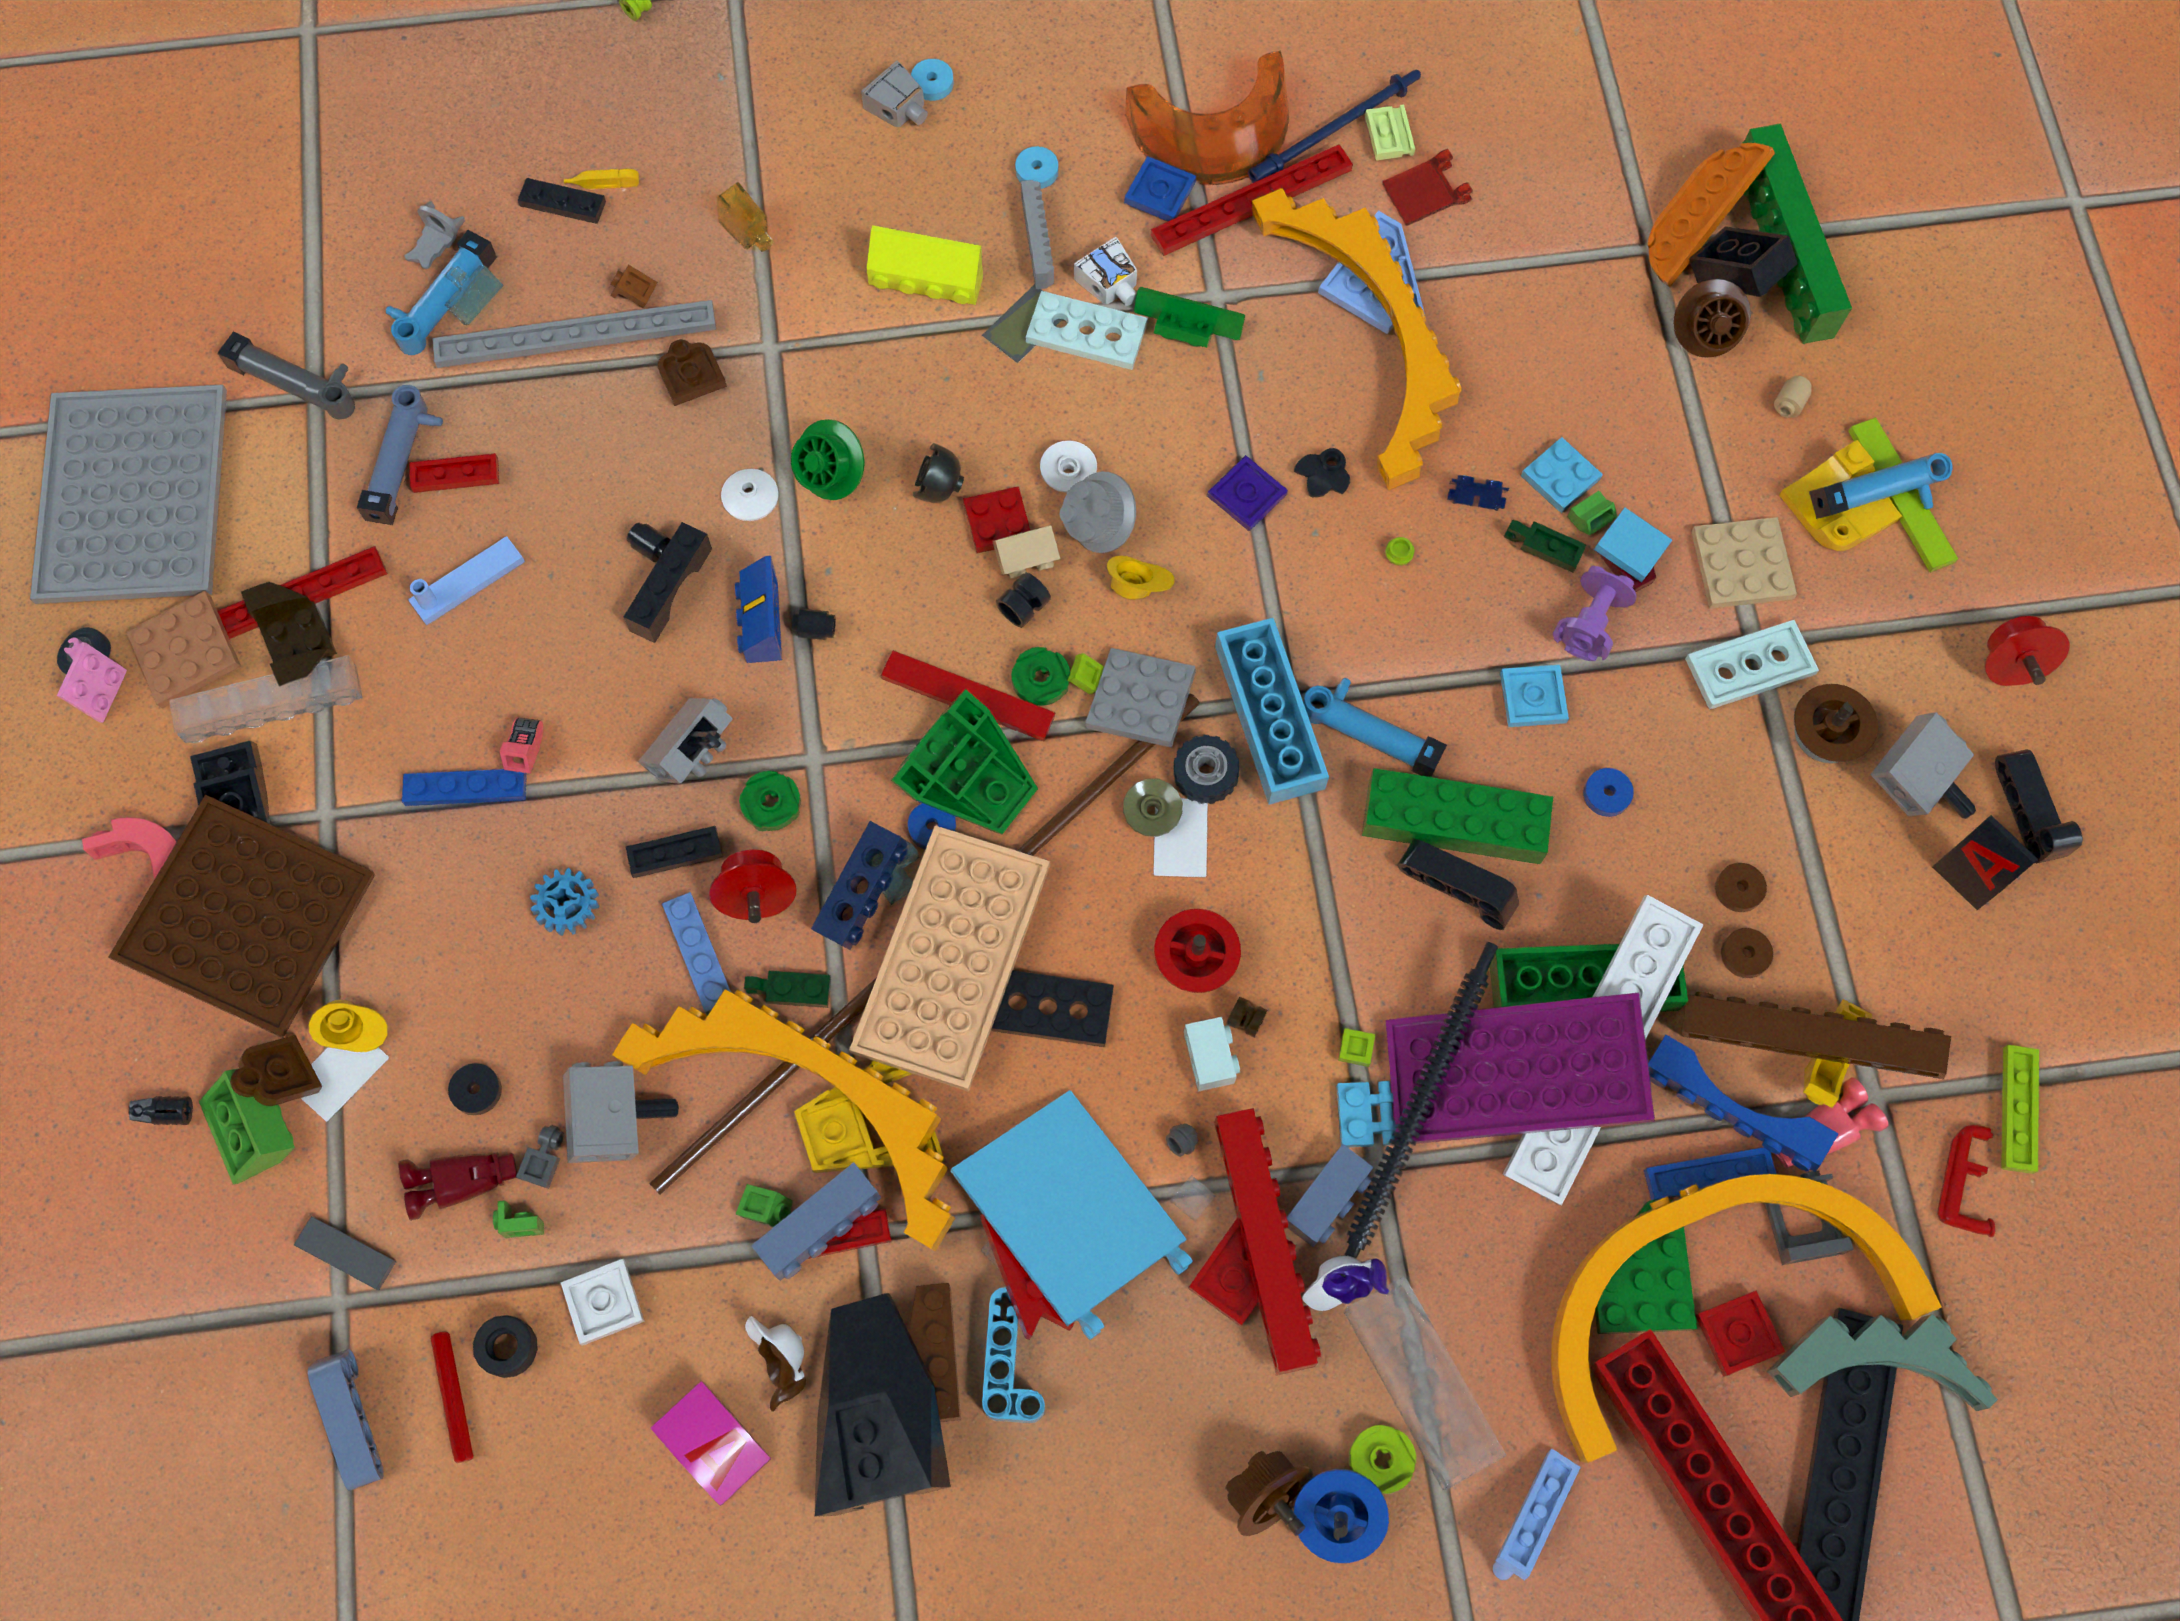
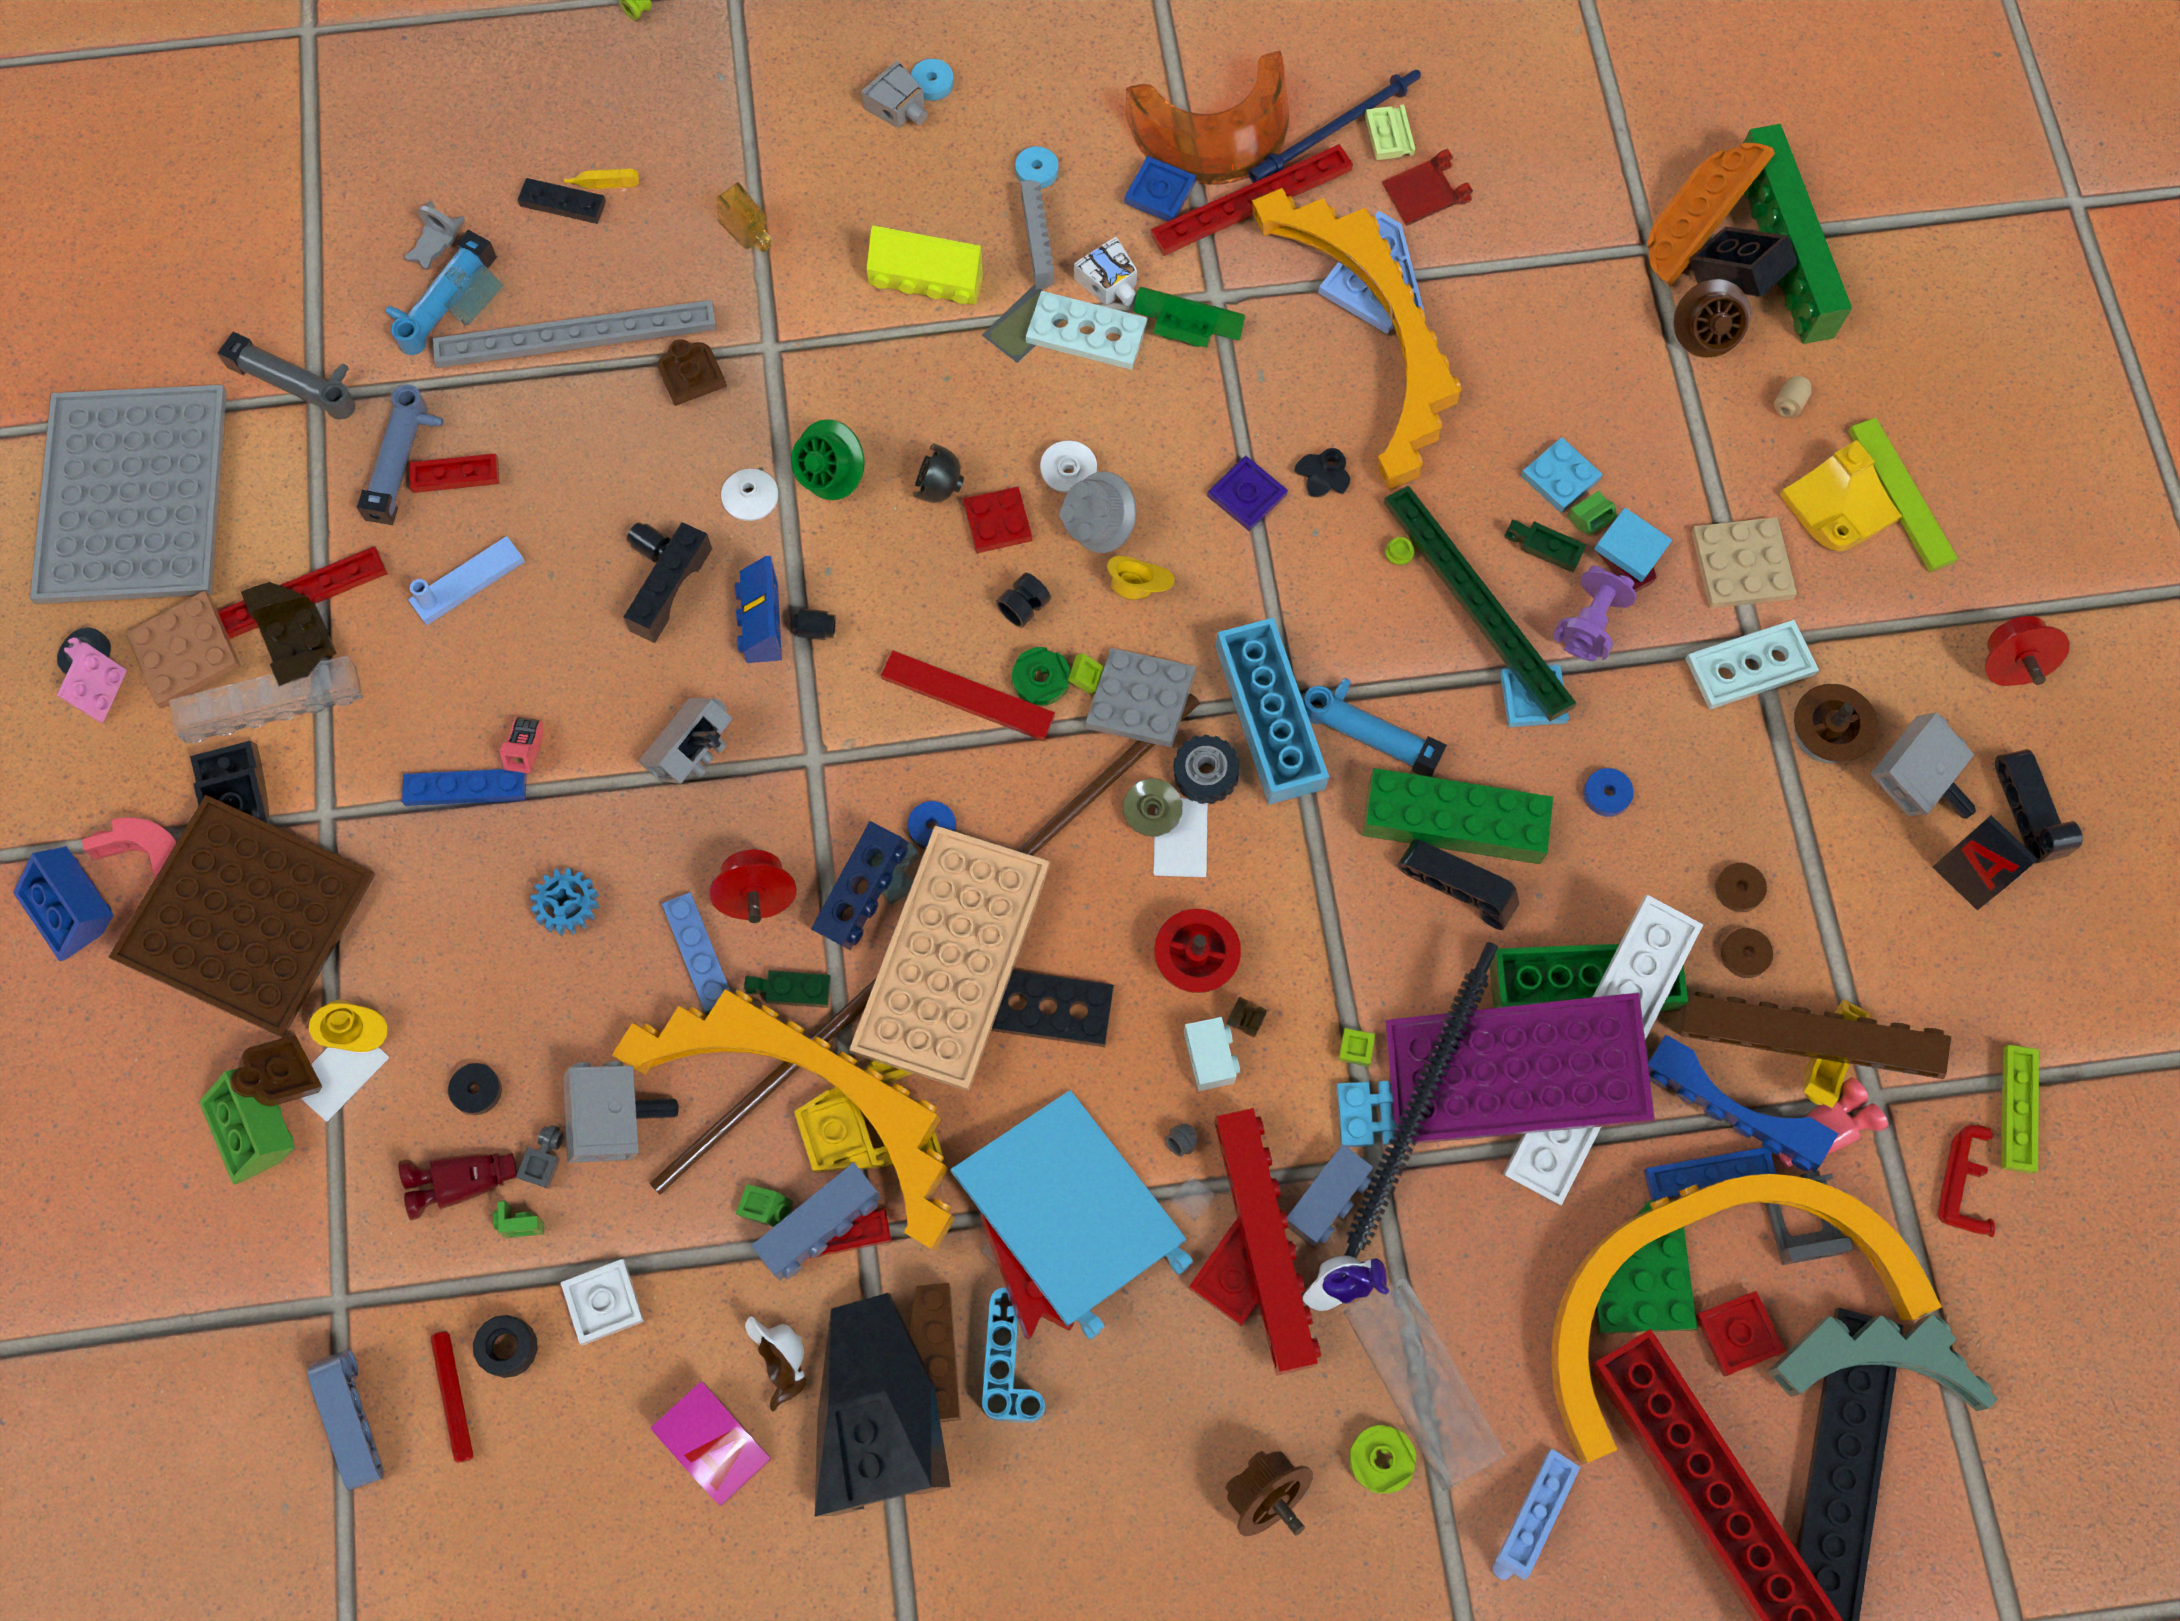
(62, 901): none -> blue slope
(154, 1110): black hinge -> none
(345, 1253): dark grey tile -> none
(633, 285): dark orange bracket -> none
(674, 852): black plate -> none
(765, 817): green plate -> none
(967, 768): green wedge -> none
(1026, 550): tan brick -> none
(1342, 1516): blue piece -> none
(1480, 603): none -> dark green plate
(1489, 493): clear blue hinge -> none
(1883, 484): dark azure piece -> none

